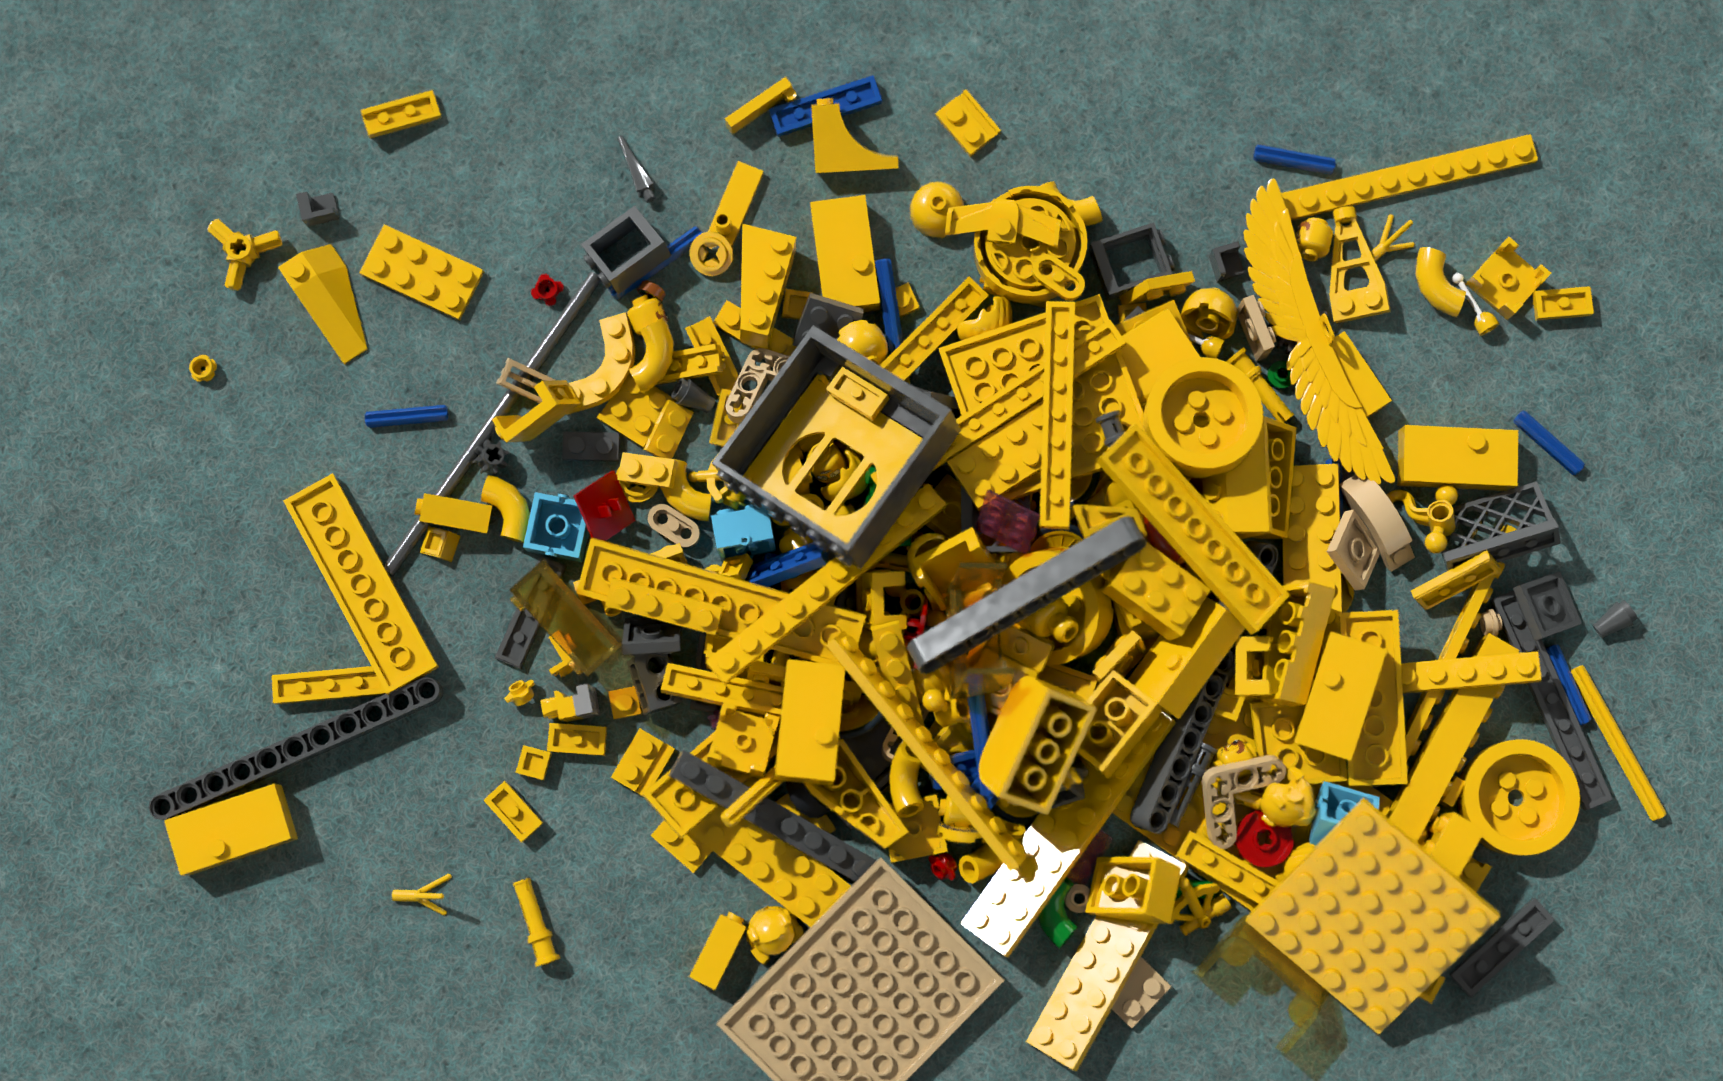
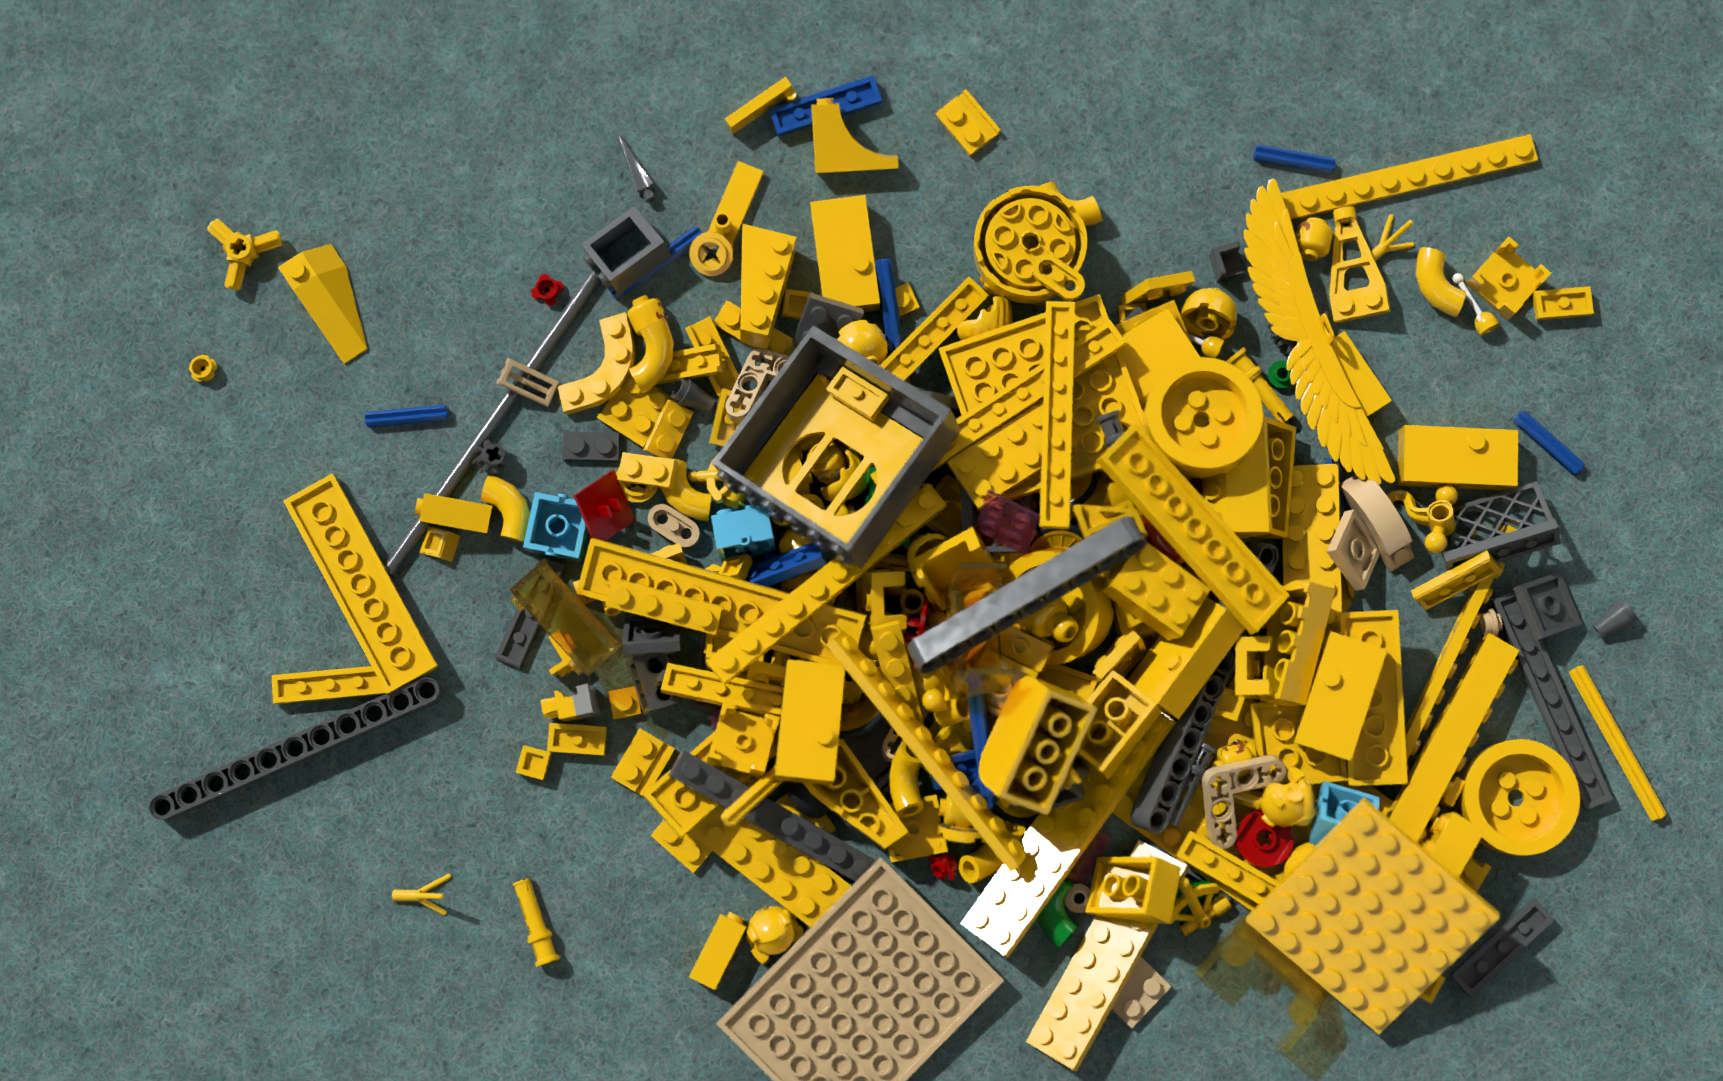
(230, 829): yellow brick -> none
(317, 209): dark grey panel -> none
(400, 114): yellow hinge -> none
(421, 272): yellow plate -> none
(513, 811): yellow plate -> none
(520, 692): yellow plate -> none
(556, 402): yellow panel -> none
(651, 290): dark orange tile -> none
(931, 206): yellow cylinder -> none
(1003, 222): yellow plate -> none
(1102, 265): dark grey window -> none
(1257, 333): tan plate -> none
(1471, 672): yellow plate -> none
(1569, 684): blue axle -> none

